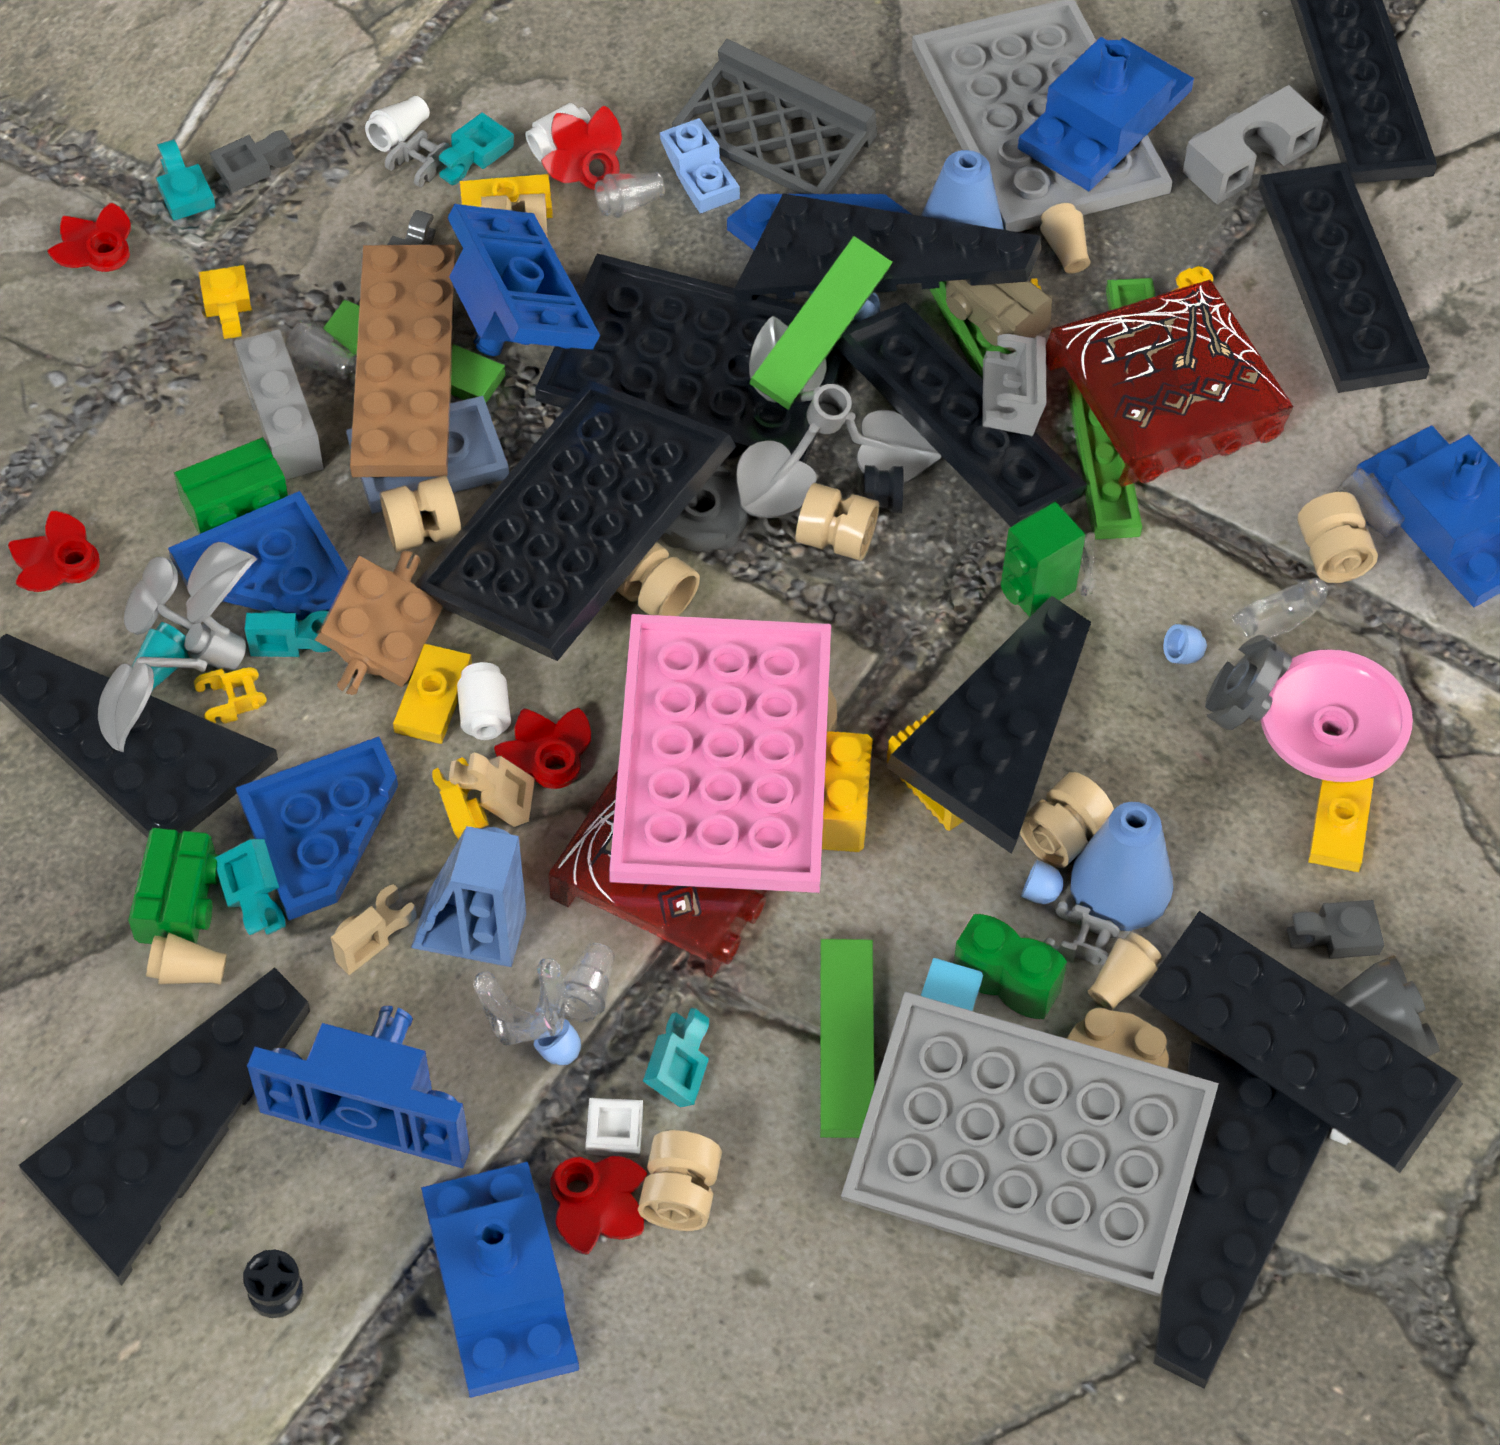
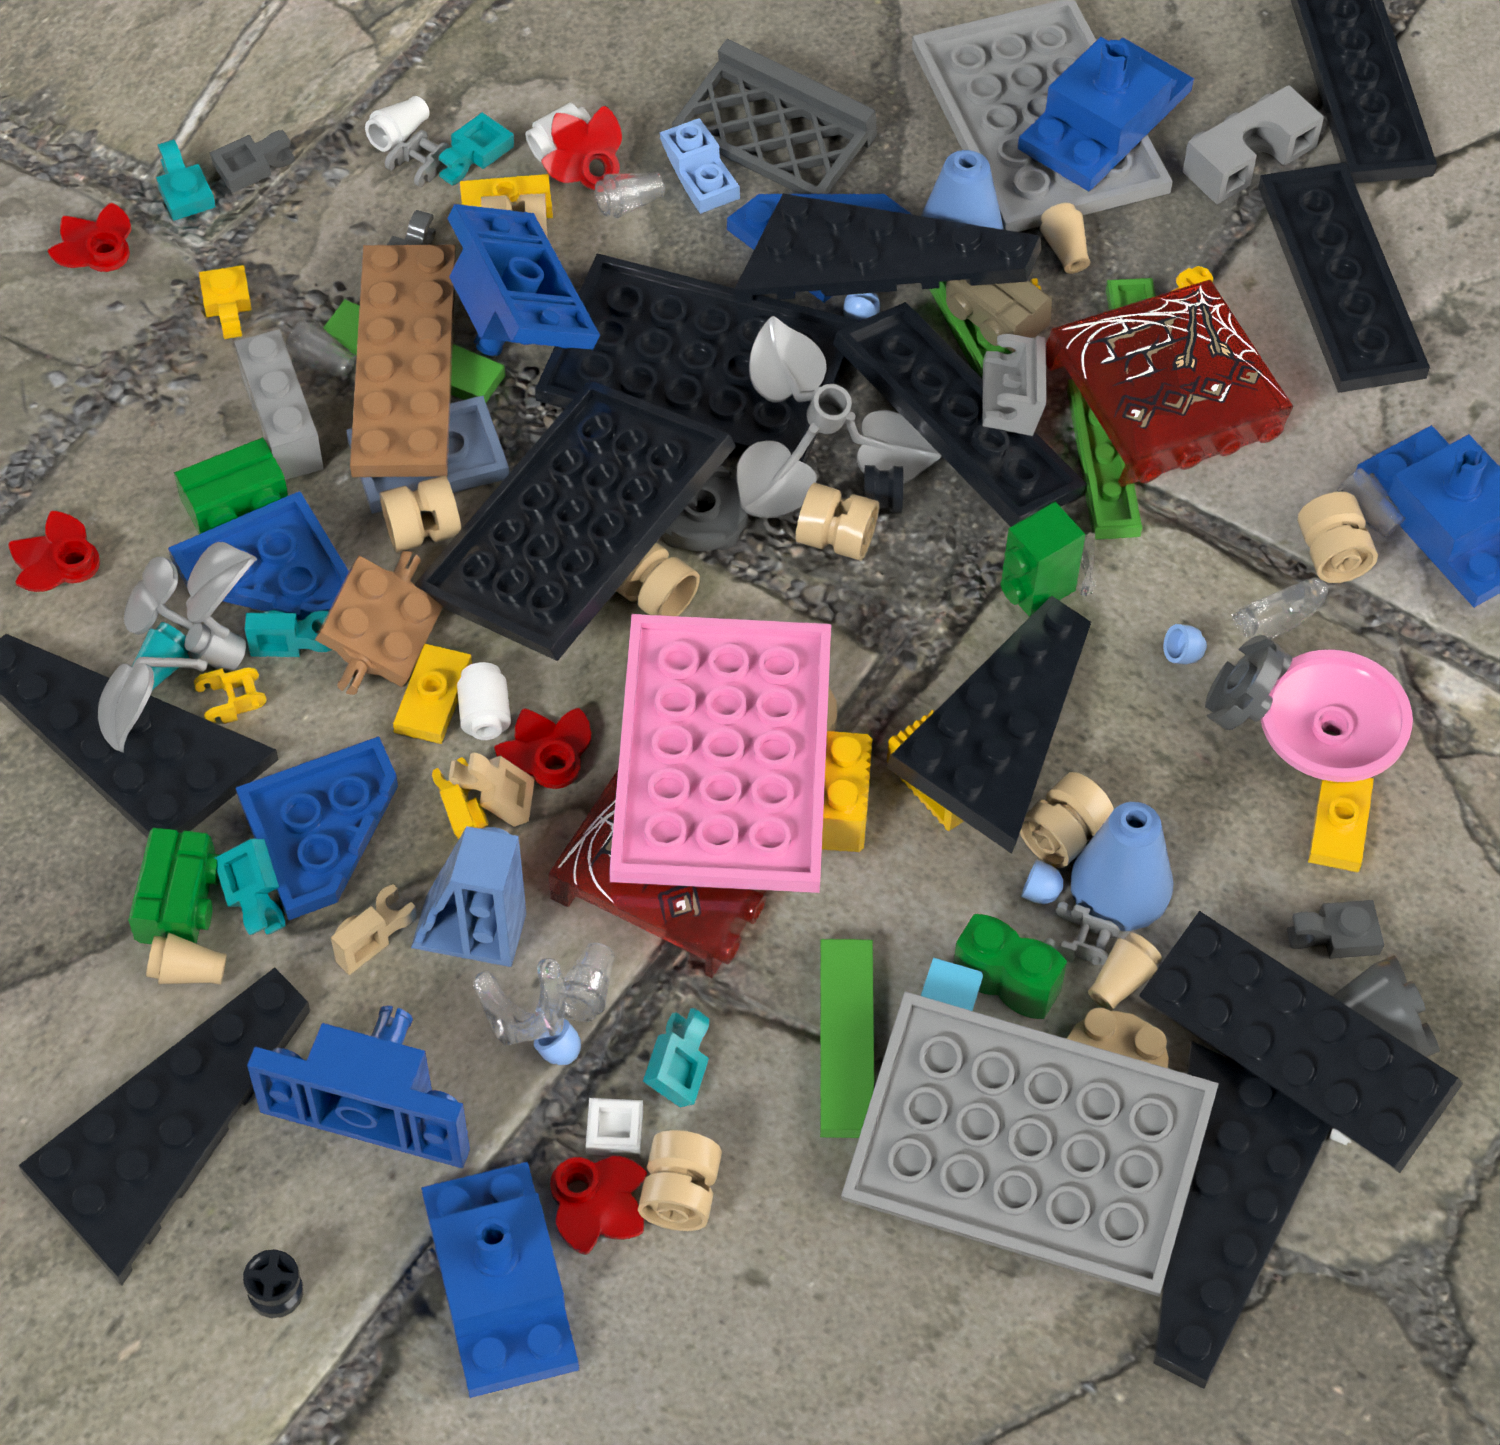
(820, 322): bright green tile -> none

